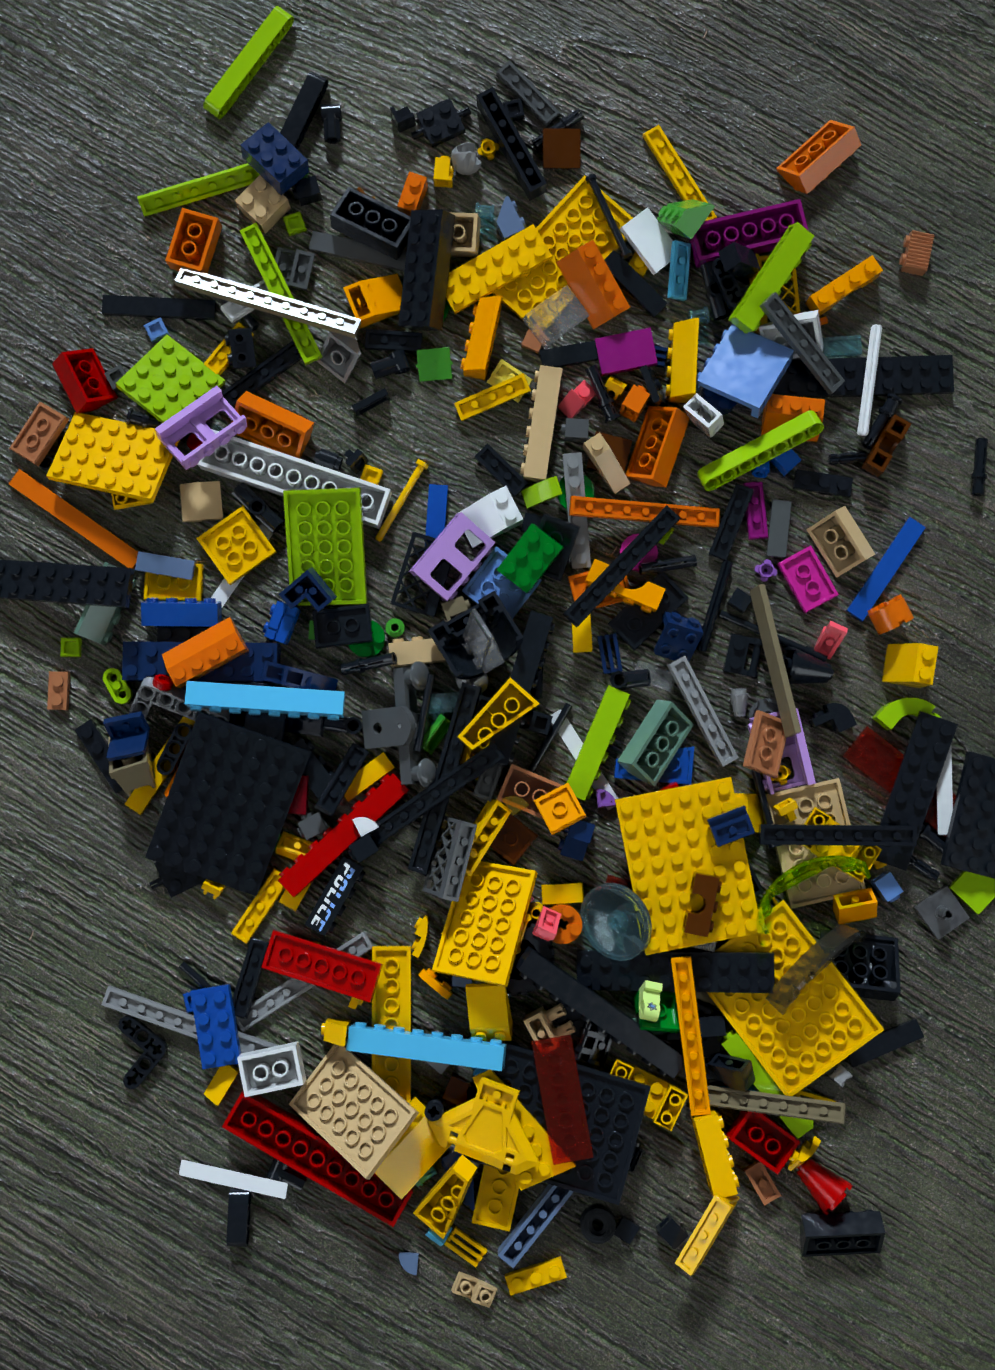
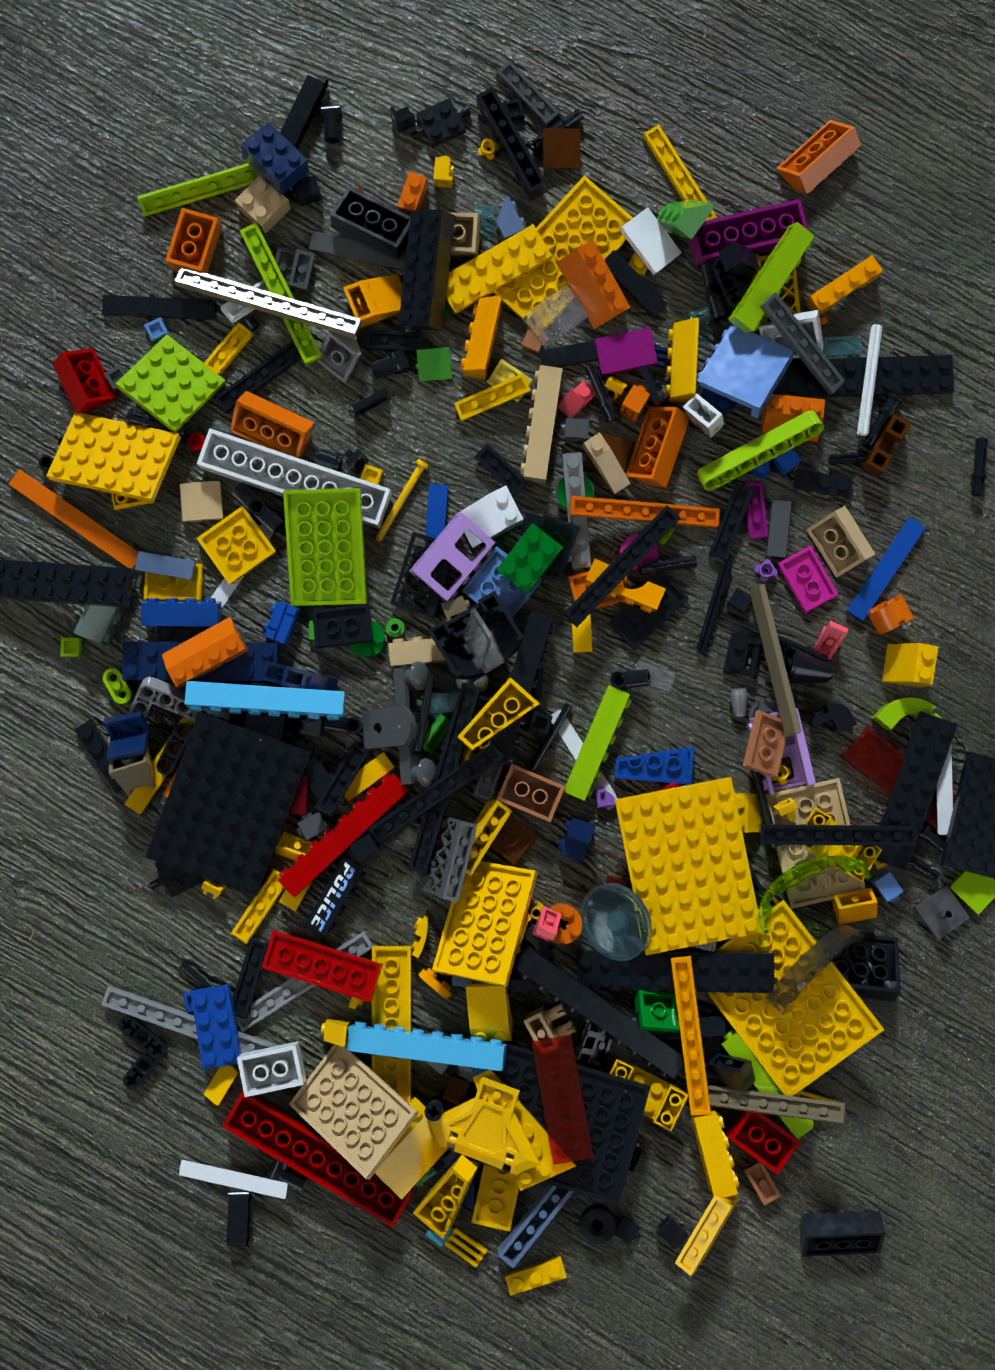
(39, 434): nougat tile -> none
(58, 690): nougat plate -> none
(162, 682): red tile -> none
(193, 420): lavender window -> none
(241, 348): black brick -> none
(248, 62): lime beam -> none
(294, 223): lime tile -> none
(308, 586): dark blue brick -> none
(349, 668): black pin -> none
(364, 825): white tile -> none
(409, 1262): sand blue tile -> none
(464, 159): light grey hair -> none
(474, 1289): tan slope -> none
(515, 804): clear yellow tile -> none
(541, 492): lime slope -> none
(560, 808): light orange tile -> none
(562, 893): yellow slope -> none
(591, 179): black bar -> none
(617, 653): dark blue tile -> none
(649, 1000): yellowish green leg -> none
(655, 742): sand green slope -> none
(678, 636): dark blue bracket -> none
(679, 270): medium azure tile -> none
(700, 921): reddish brown arch -> none
(702, 711): light grey plate -> none
(730, 826): dark blue plate -> none
(805, 1152): yellow slope -> none
(823, 1184): red cone -> none
(839, 1074): light grey leg -> none
(886, 1042): black tile -> none
(917, 252): nougat brick -> none

